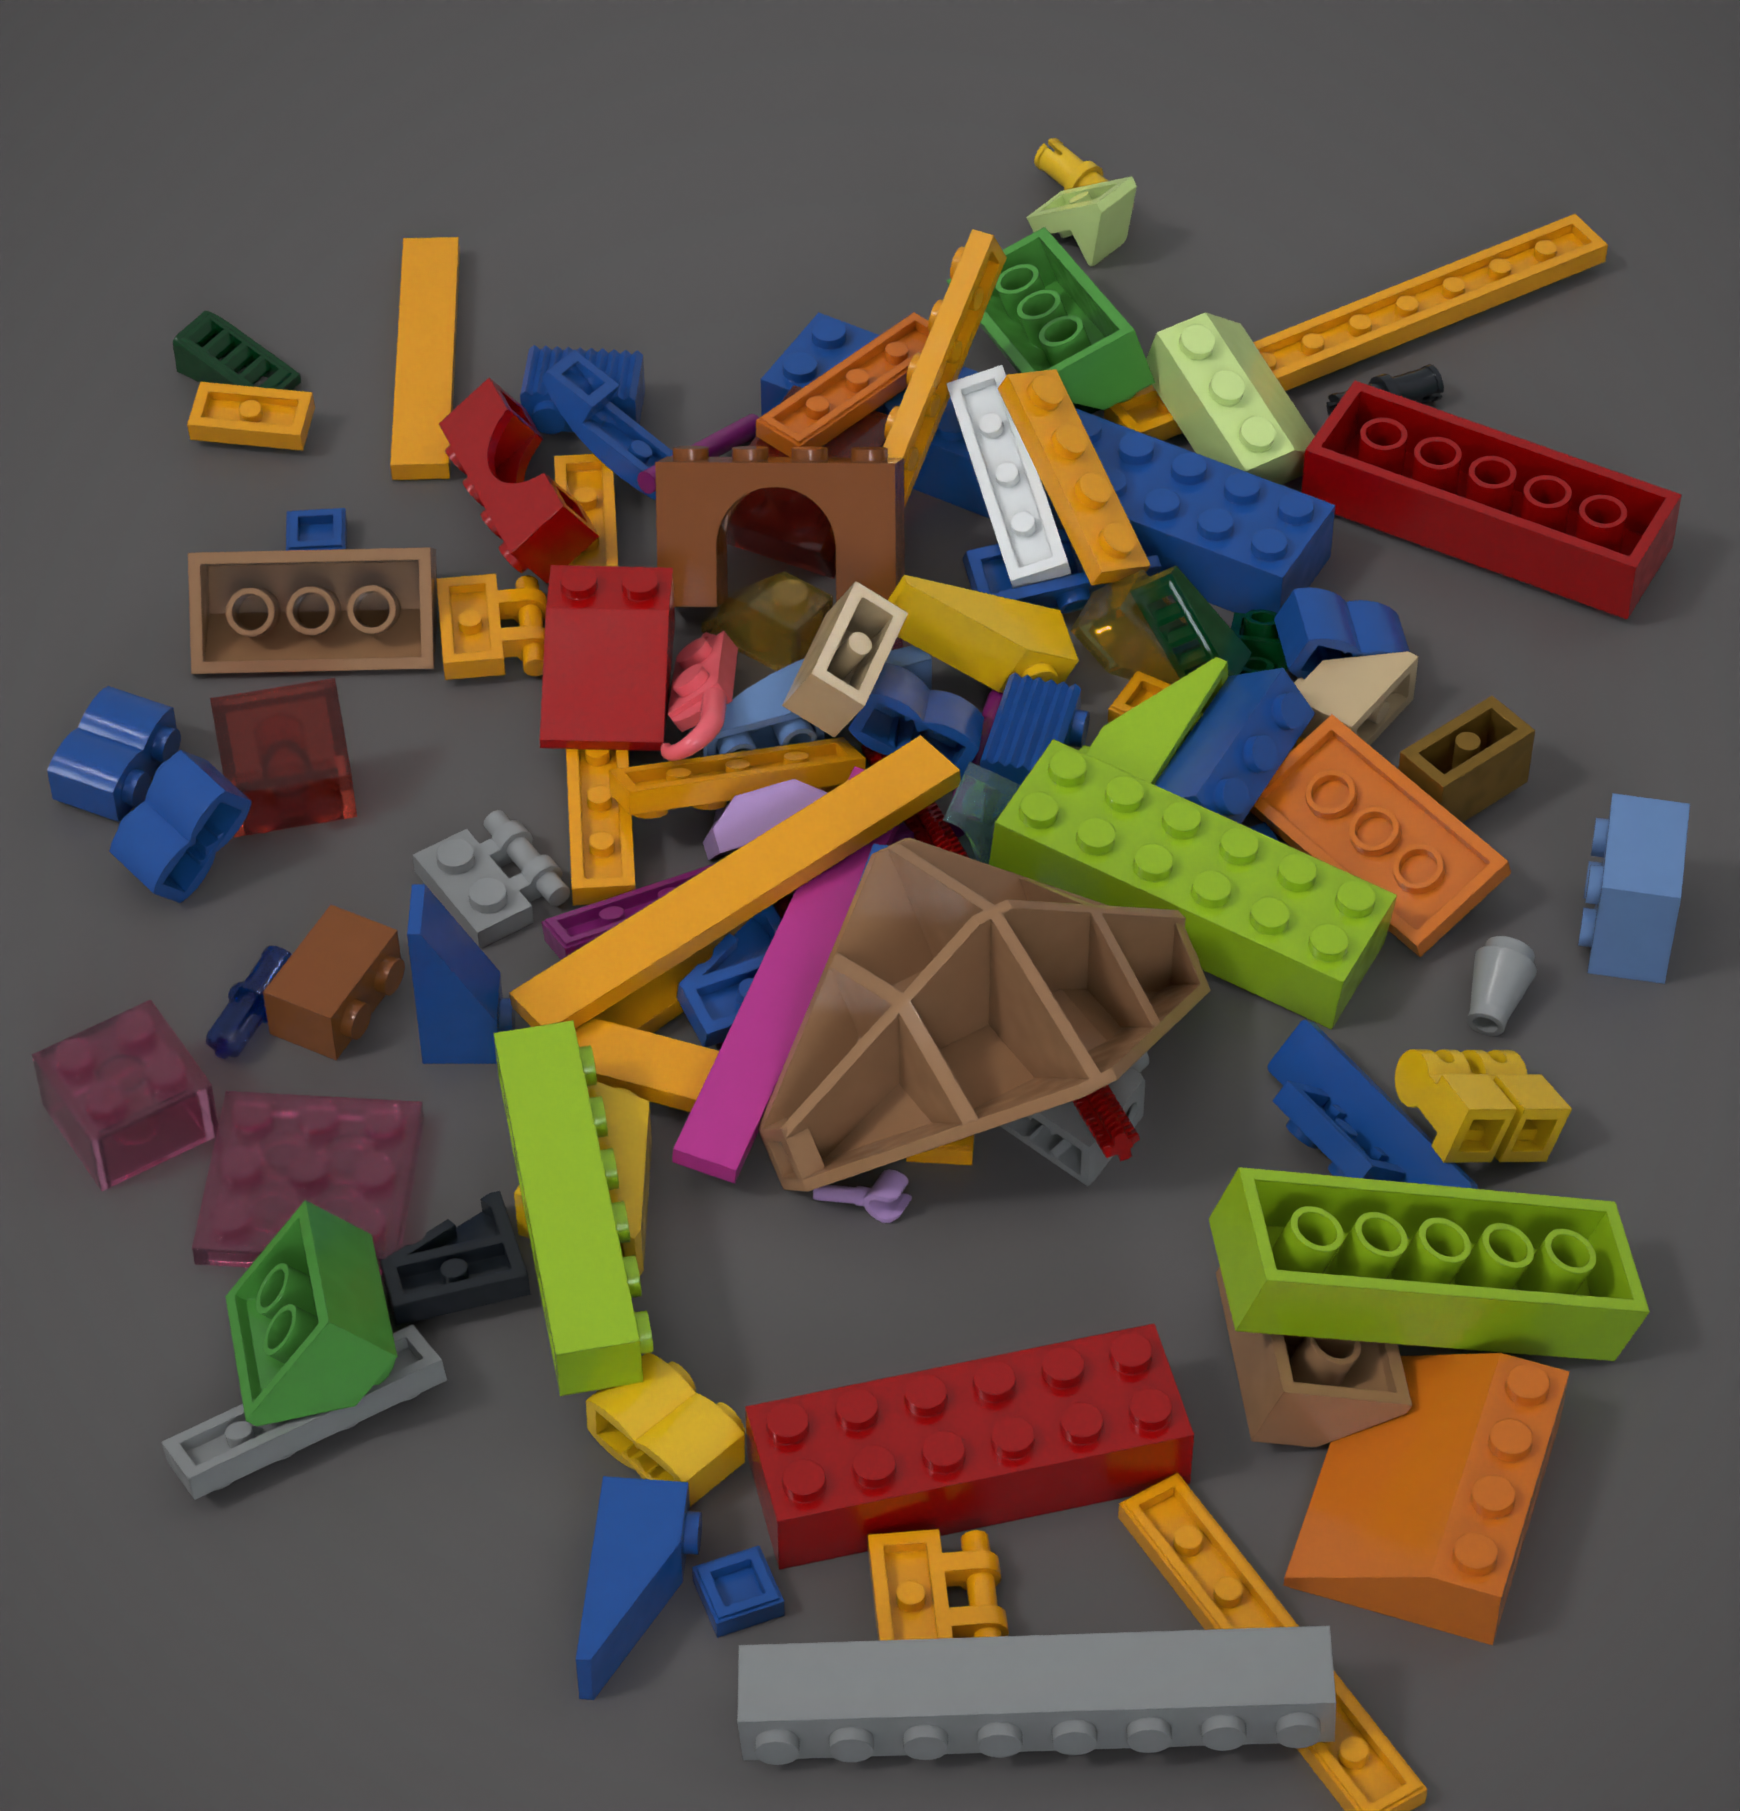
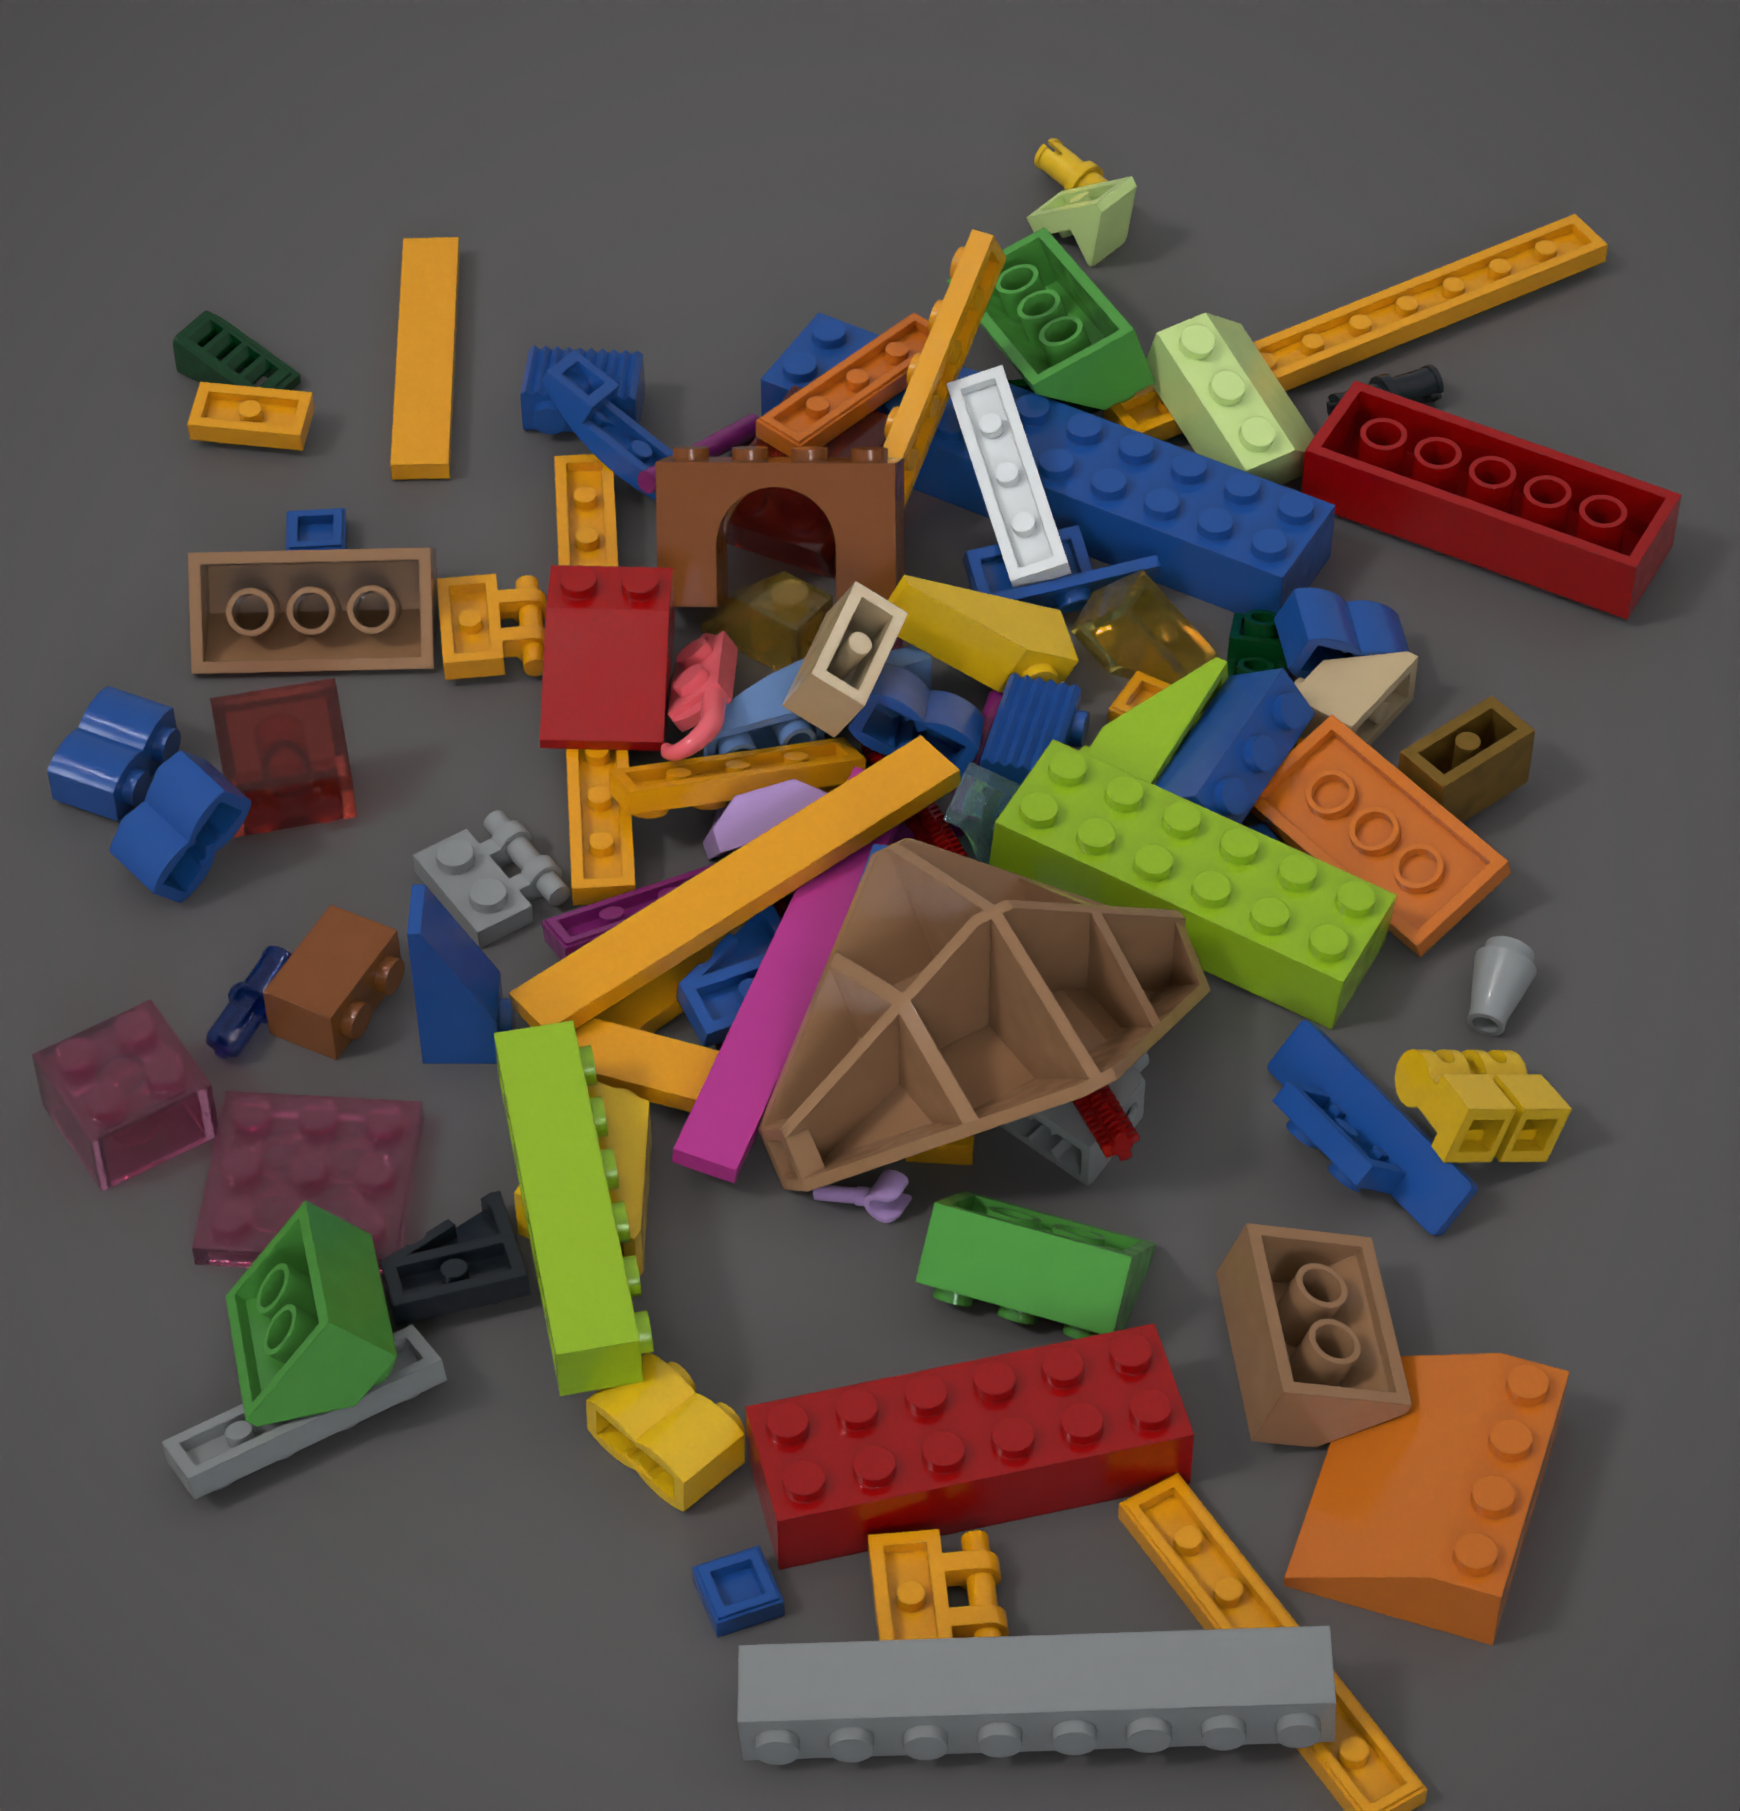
(536, 517): red arch -> none
(633, 1570): blue slope -> none
(1033, 1264): none -> bright green slope
(1073, 476): light orange plate -> none
(1198, 639): dark green slope -> none
(1426, 1265): lime brick -> none
(1634, 887): medium blue brick -> none

